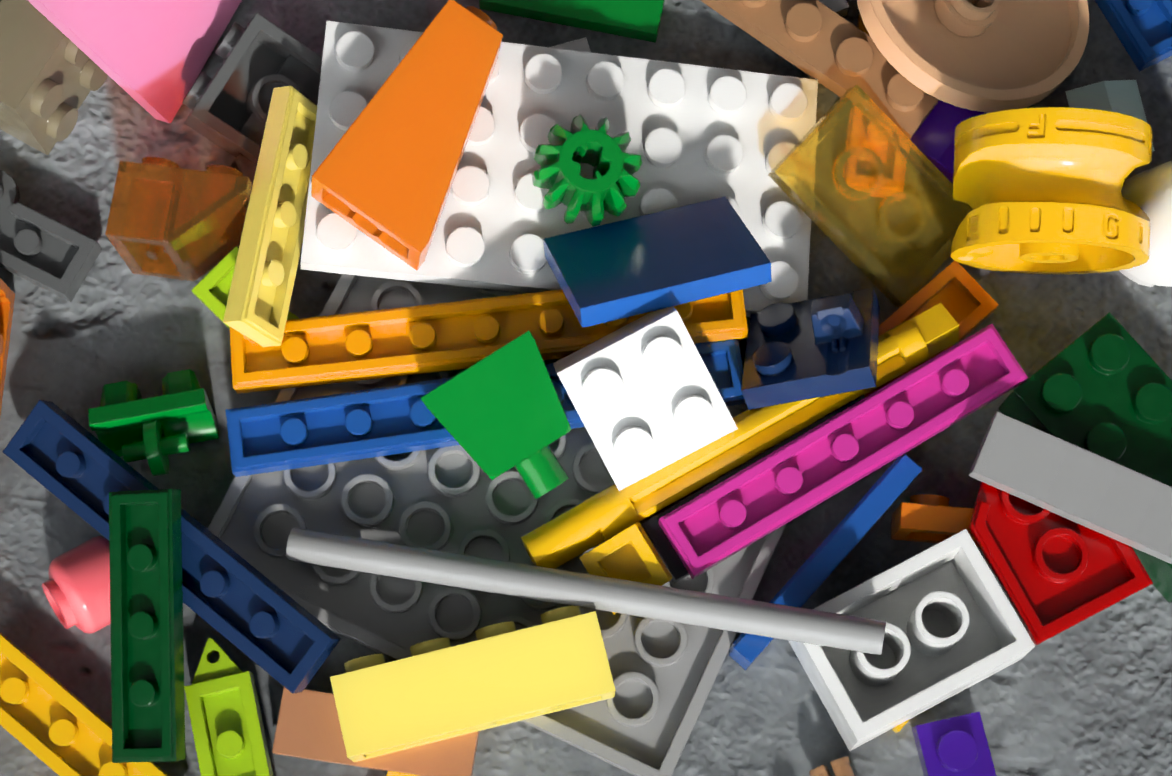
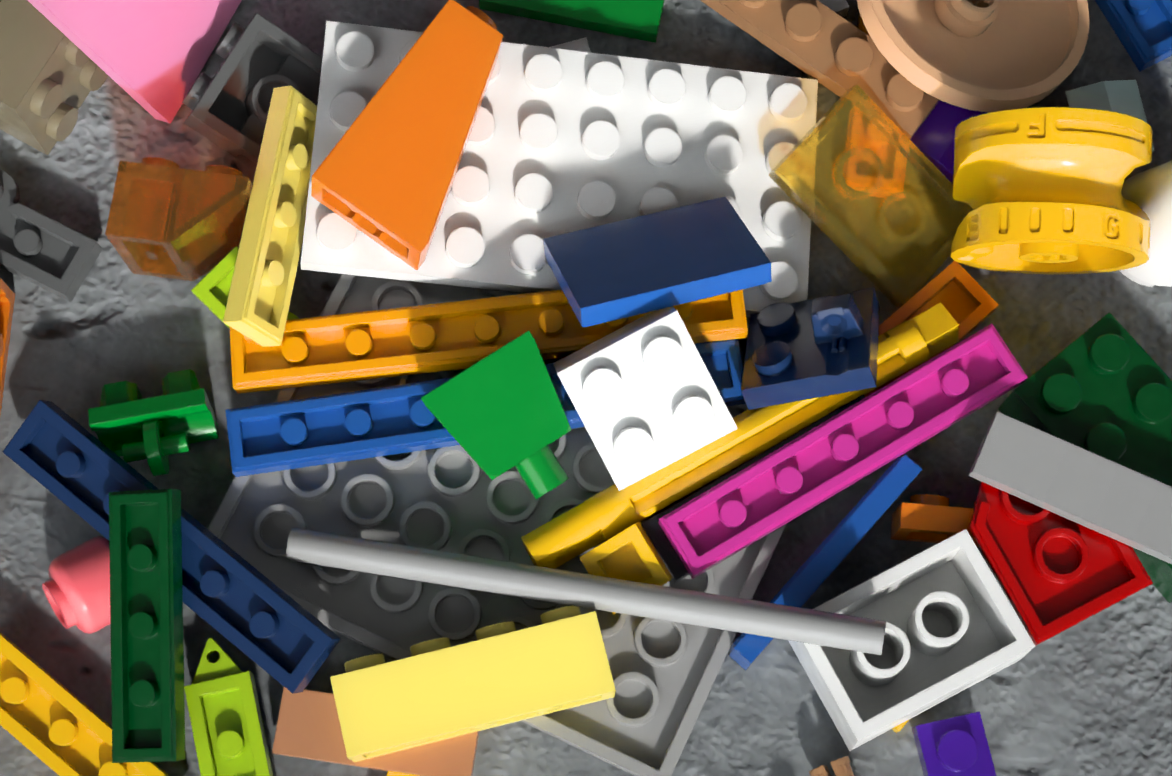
(611, 173): green gear -> none

